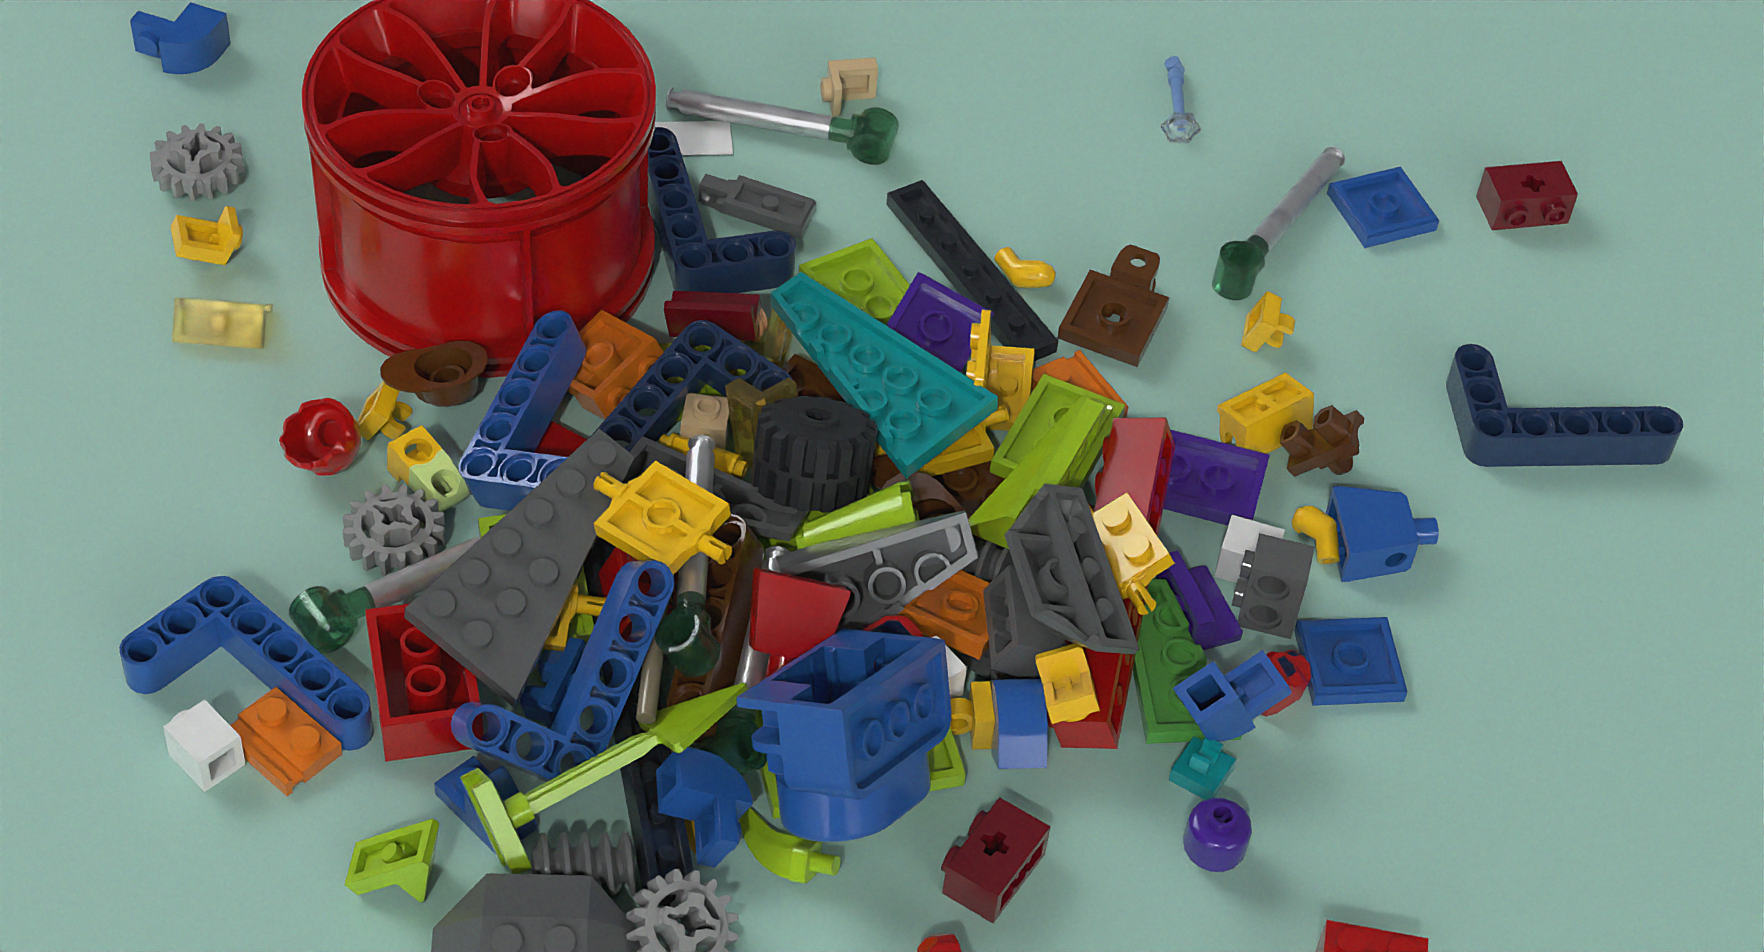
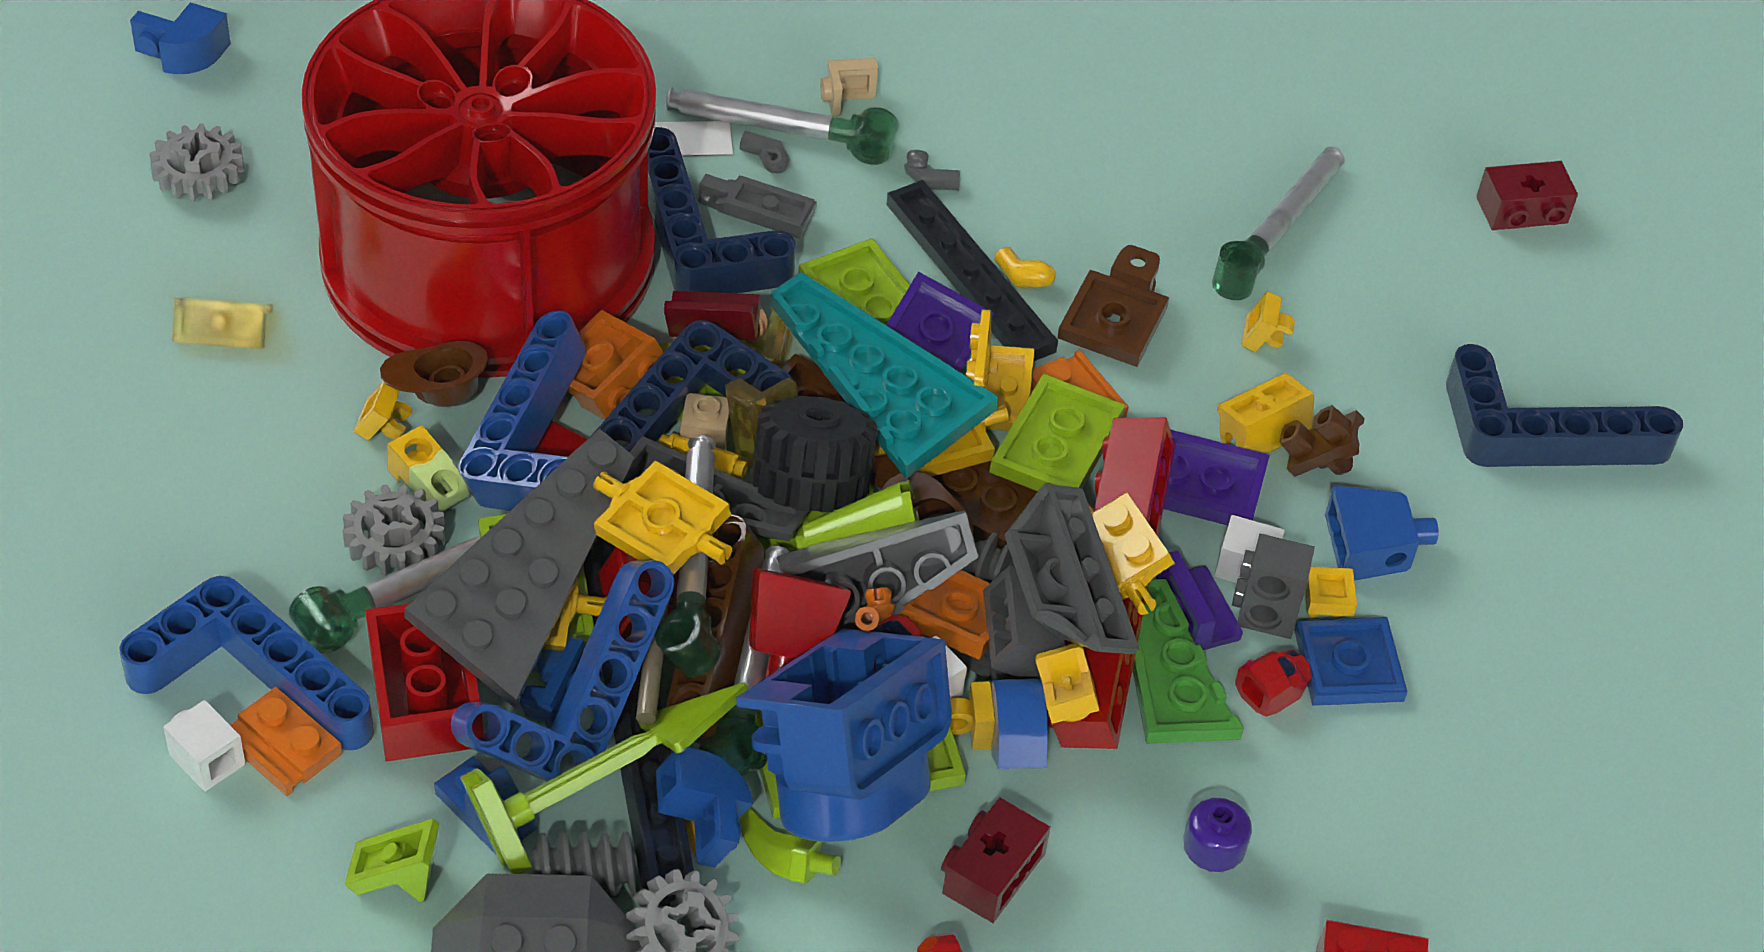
(207, 239): yellow bracket -> none
(321, 437): red hair -> none
(768, 149): none -> dark grey arm
(877, 609): none -> orange arm
(918, 169): none -> dark grey arm
(1049, 462): lime wedge -> none
(1179, 126): piece -> none
(1202, 768): teal tile -> none
(1229, 702): blue brick -> none
(1322, 529): yellow arm -> none
(1331, 592): none -> yellow tile
(1382, 207): blue tile -> none

